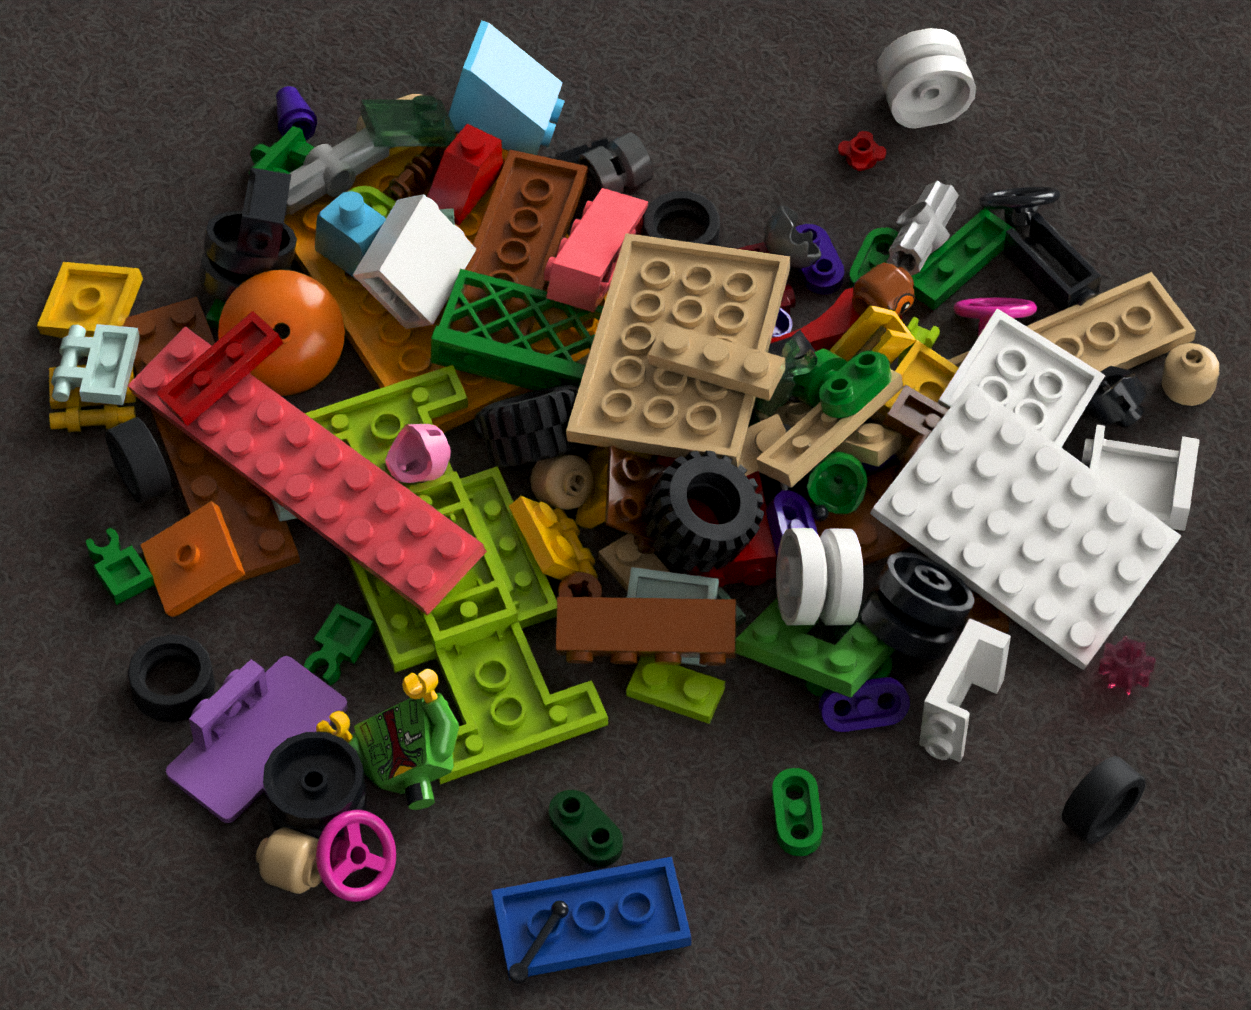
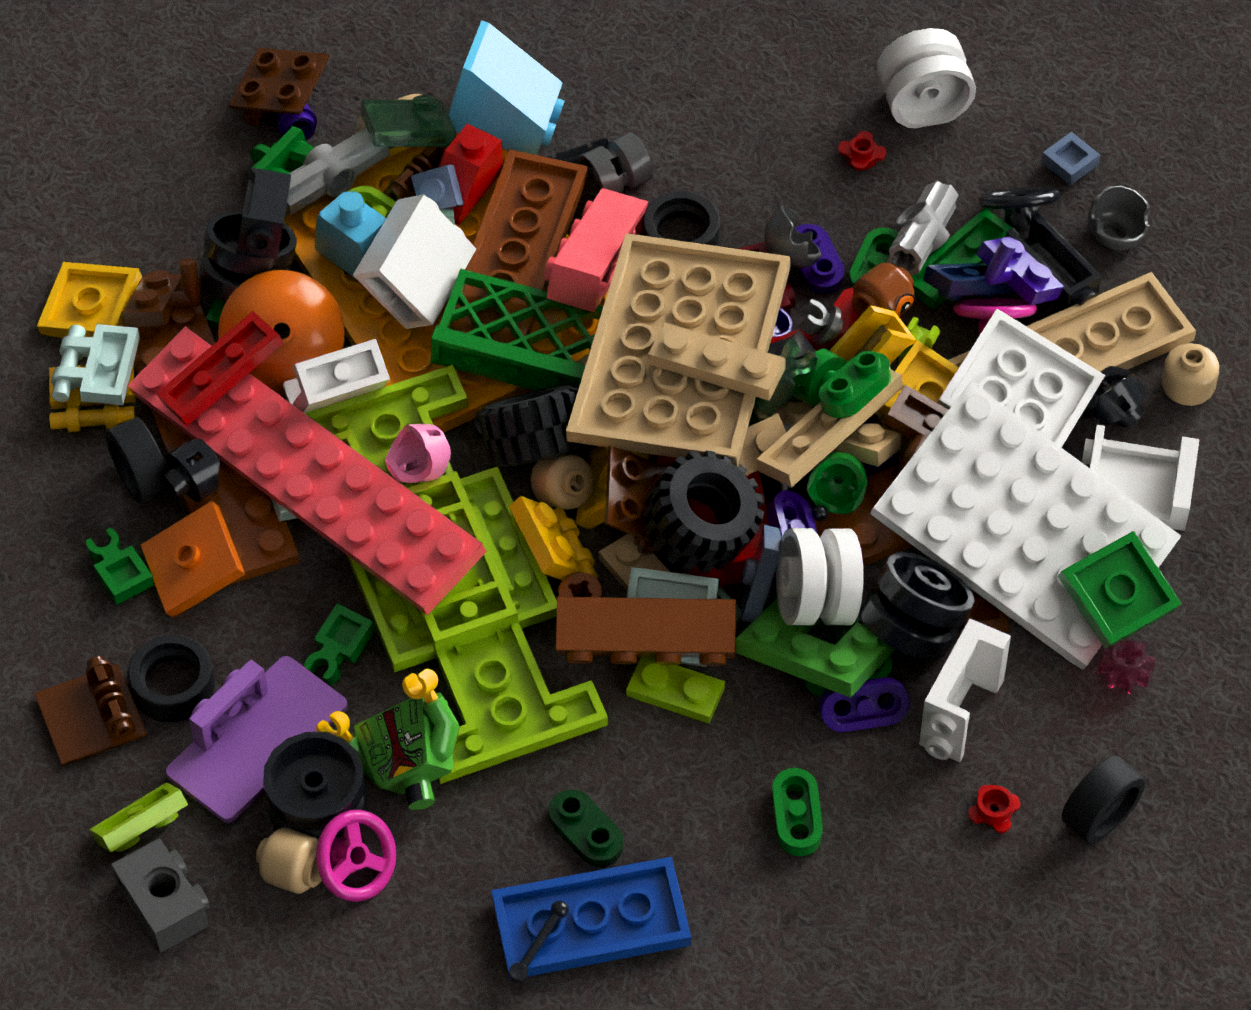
(90, 712): none -> reddish brown hinge
(151, 810): none -> lime plate
(154, 870): none -> dark grey brick
(162, 293): none -> reddish brown plate
(189, 474): none -> black piece
(277, 83): none -> reddish brown hinge
(336, 377): none -> white panel
(440, 186): none -> sand blue plate
(759, 572): none -> sand blue plate
(821, 322): none -> dark grey plate
(963, 280): none -> dark blue plate
(994, 796): none -> red plate
(1014, 265): none -> dark purple plate
(1070, 158): none -> sand blue plate
(1119, 209): none -> dark grey hair
(1119, 590): none -> green plate

